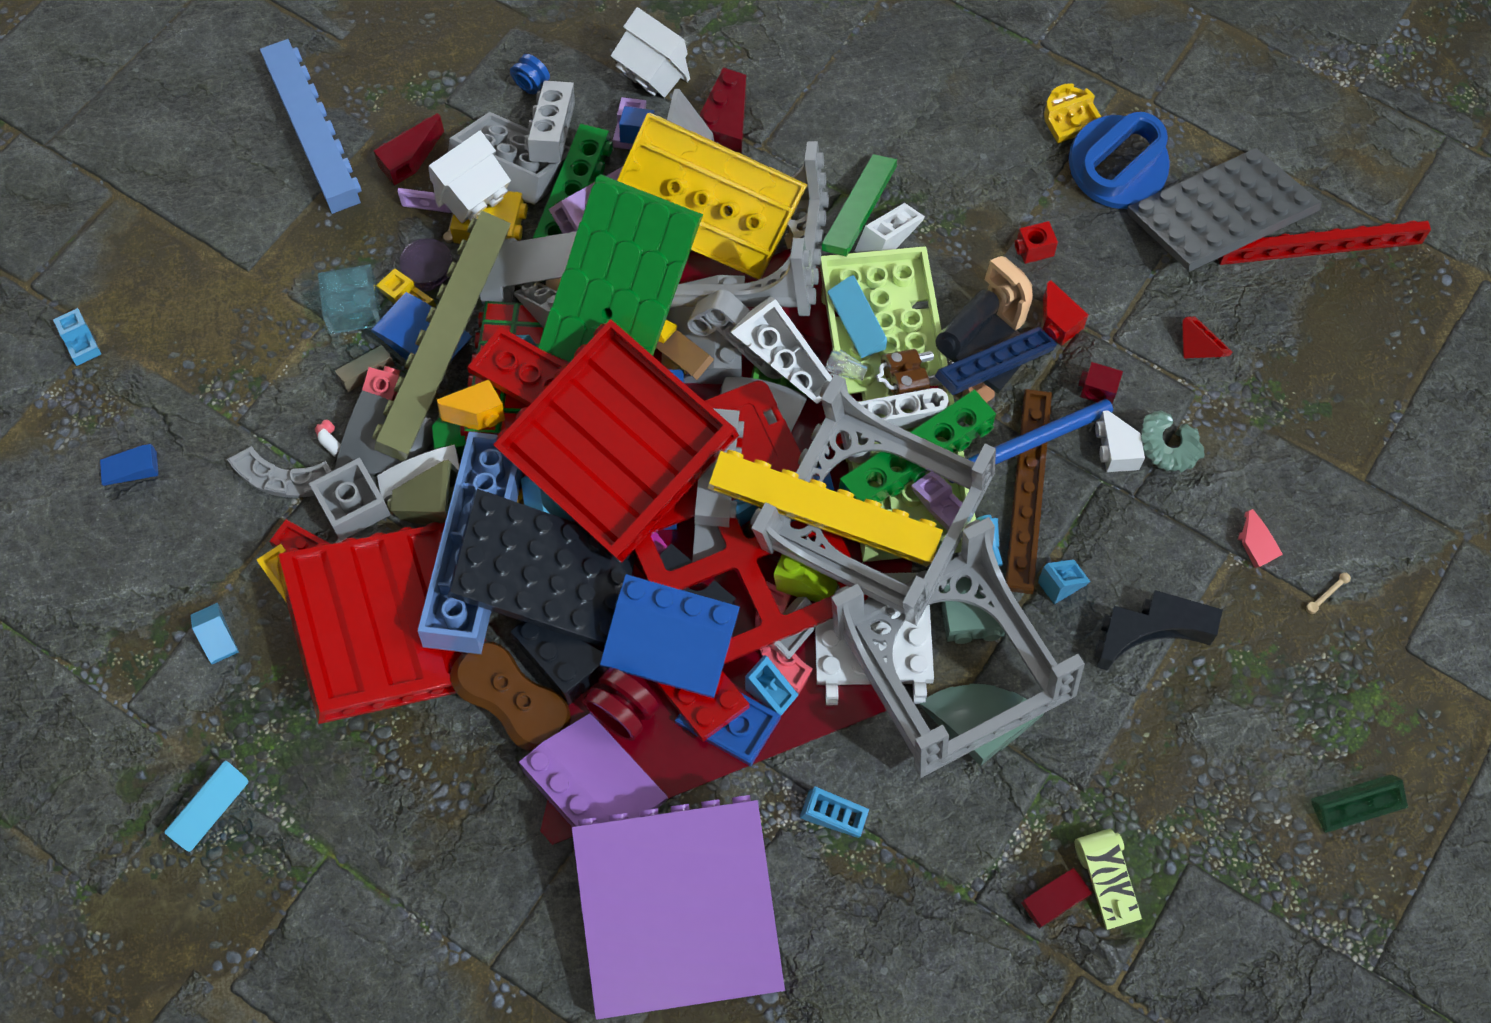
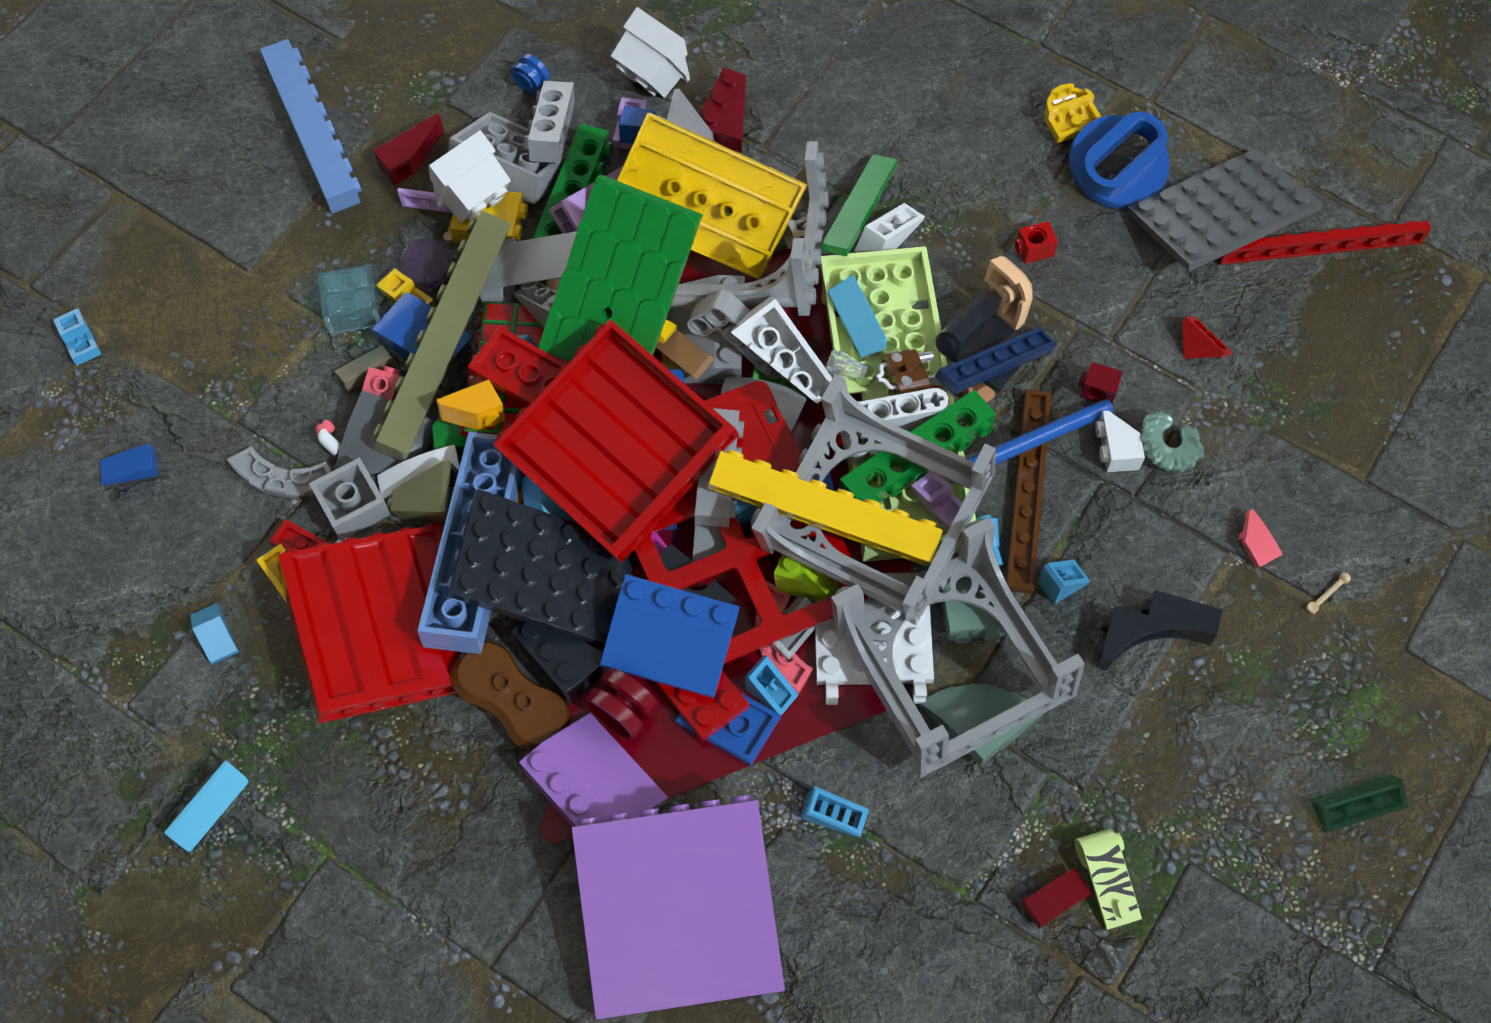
(1061, 314): red slope -> none

